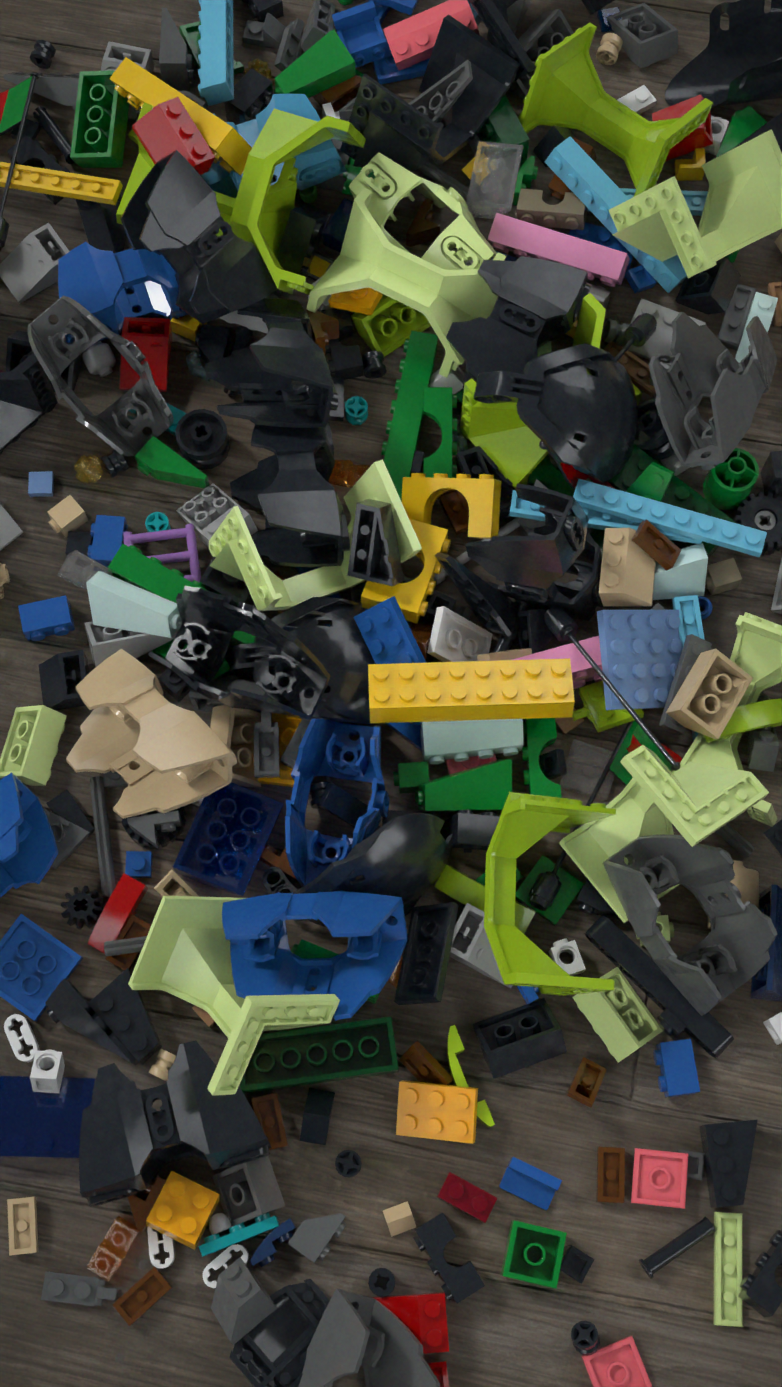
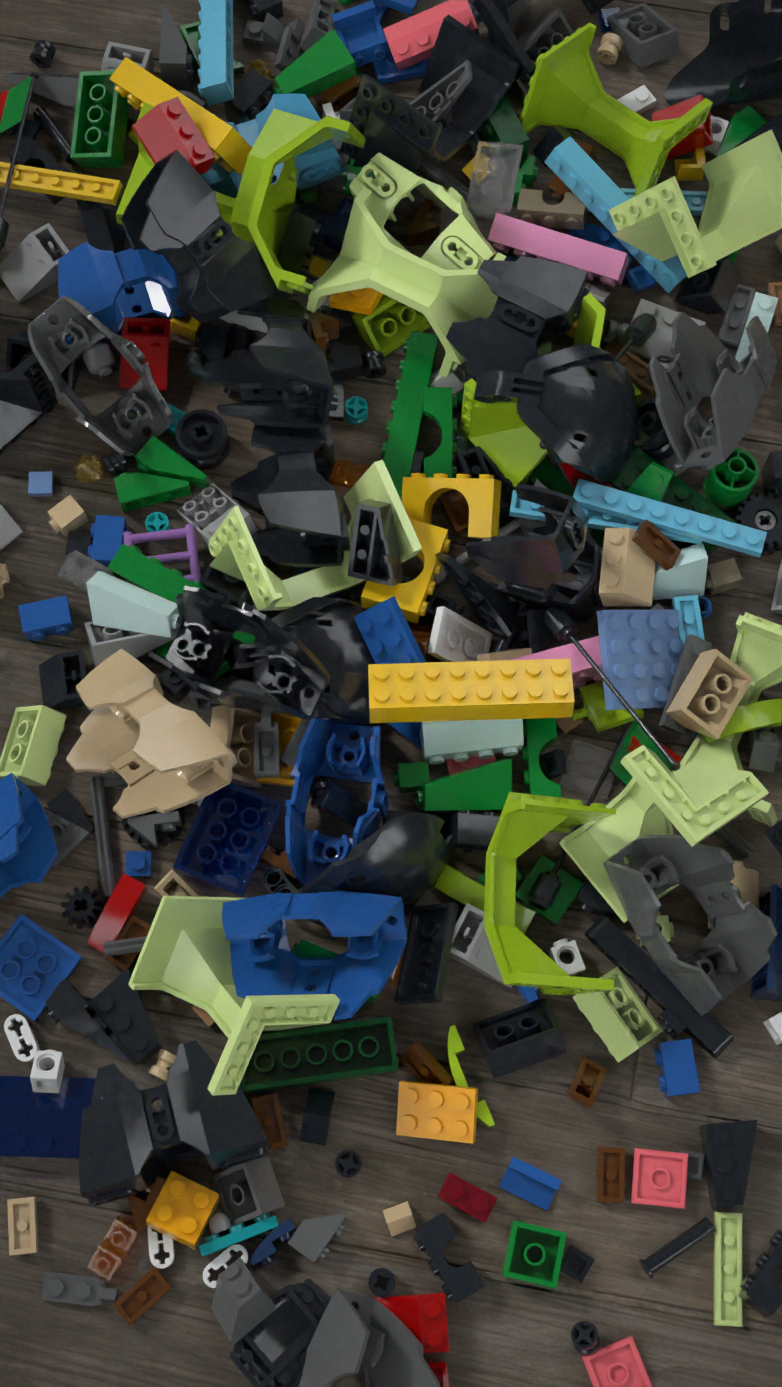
(143, 490): none -> green slope

